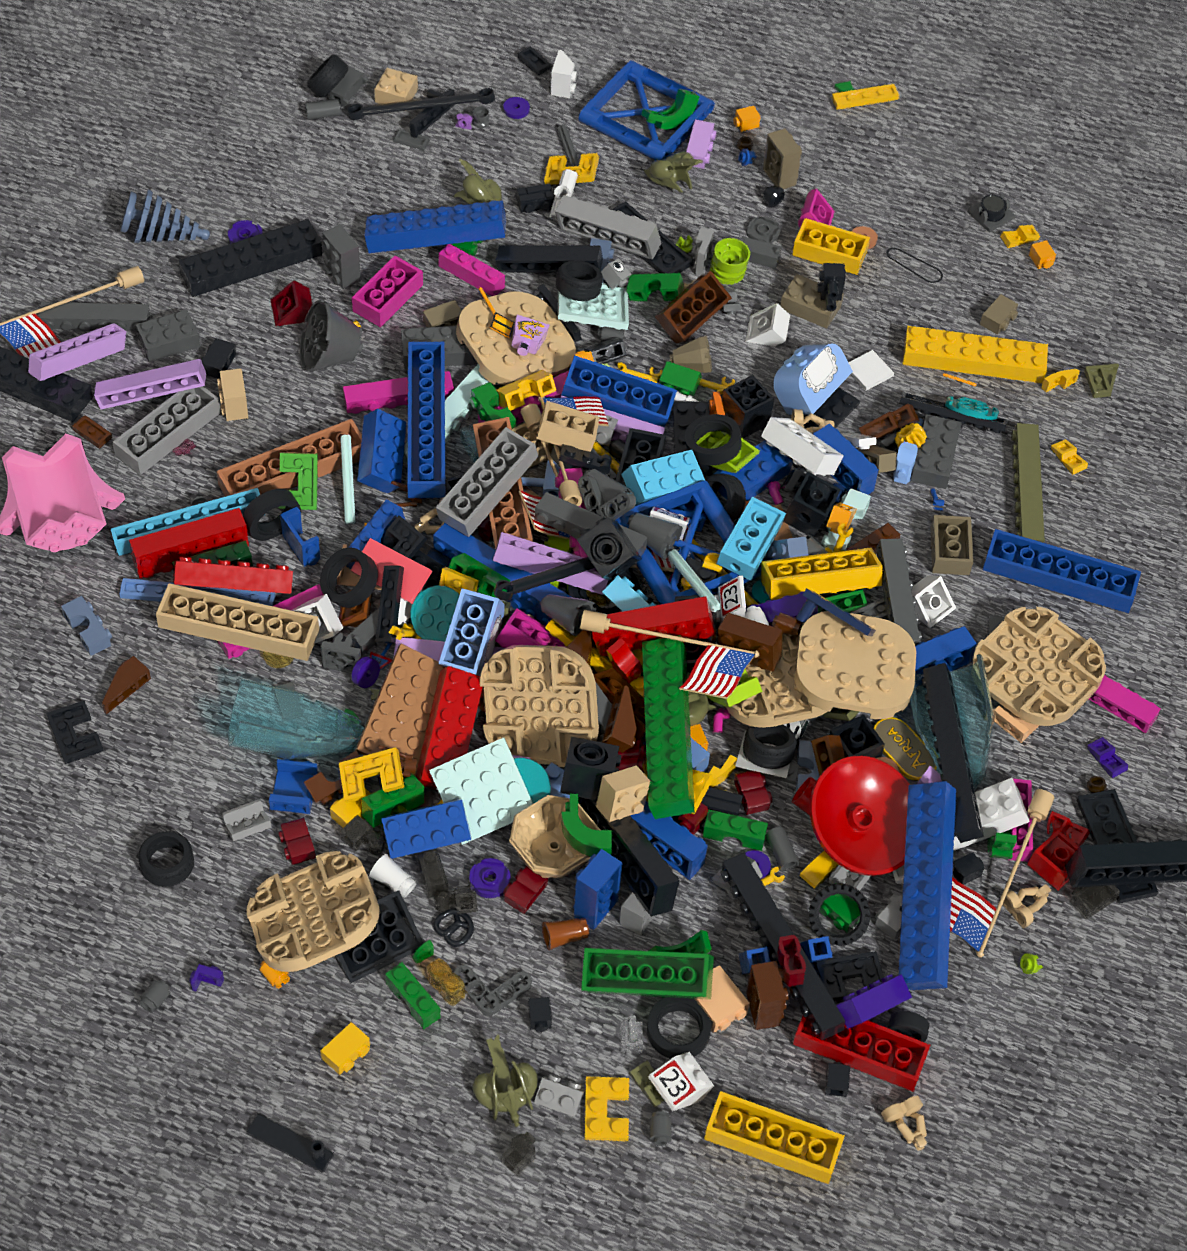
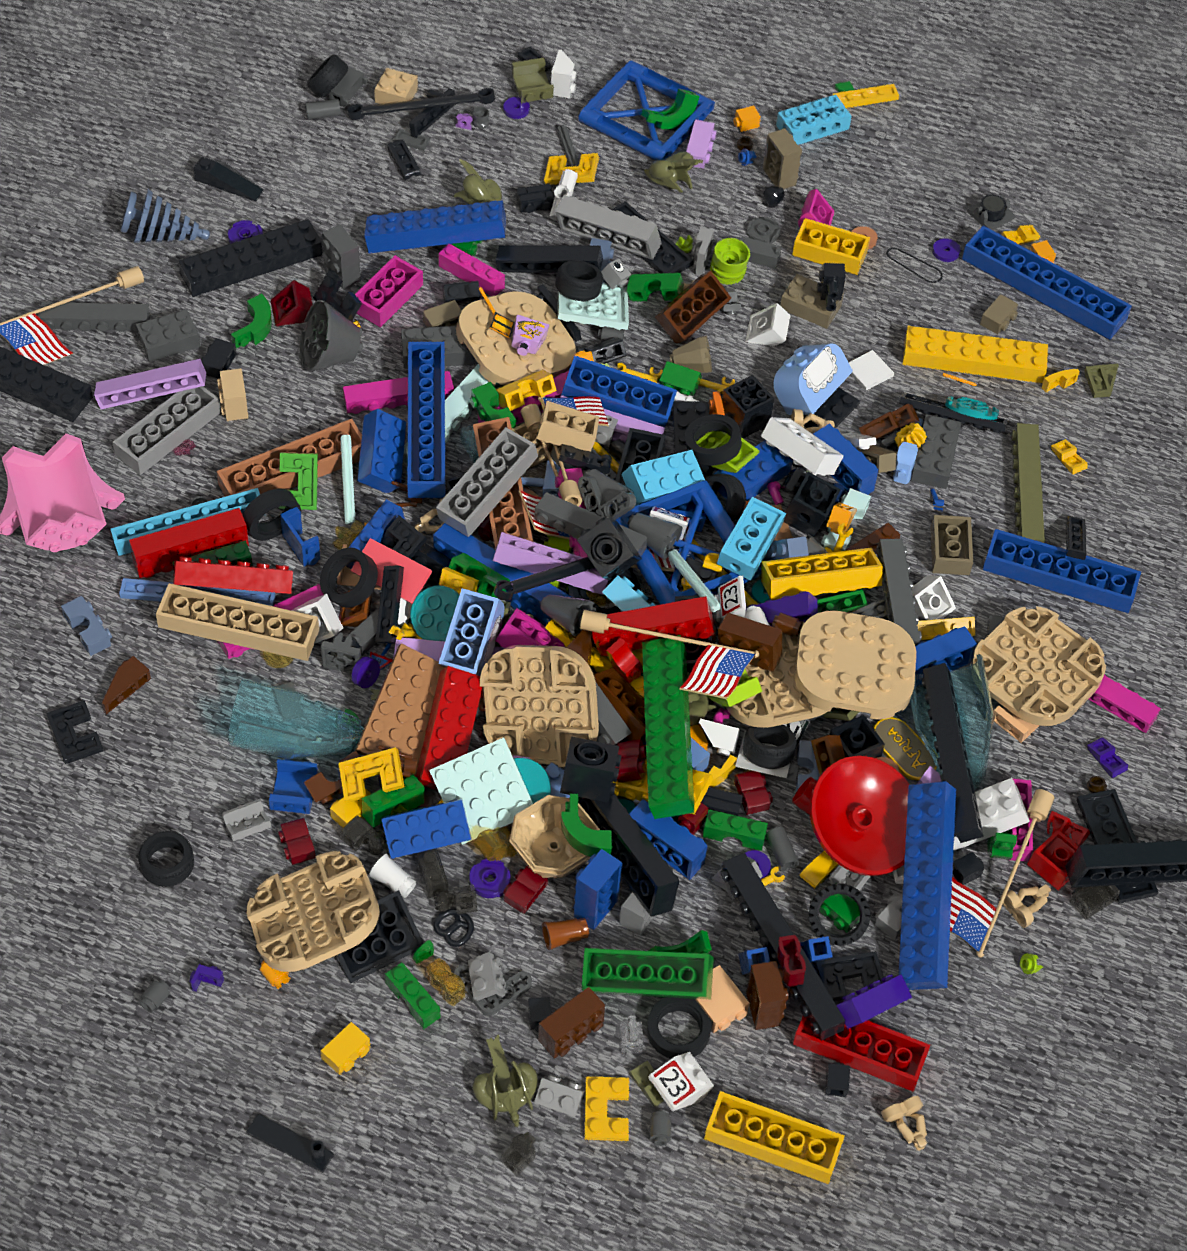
(76, 352): lavender brick -> none
(92, 431): reddish brown plate -> none
(226, 178): none -> black wedge
(259, 327): none -> green arch
(328, 290): none -> black plate
(347, 535): none -> clear yellow plate
(404, 159): none -> black plate
(461, 291): none -> black brick
(486, 976): none -> light grey bracket
(495, 844): none -> clear yellow brick
(531, 80): none -> olive panel
(571, 1023): none -> reddish brown brick
(621, 722): reddish brown slope -> none
(622, 793): tan brick -> none
(723, 737): none -> white slope
(815, 119): none -> medium azure brick
(815, 599): dark blue piece -> none
(909, 1024): black tyre -> none
(935, 627): none -> yellow plate
(948, 244): none -> dark purple piece
(1046, 282): none -> blue brick
(1076, 537): none -> black tile

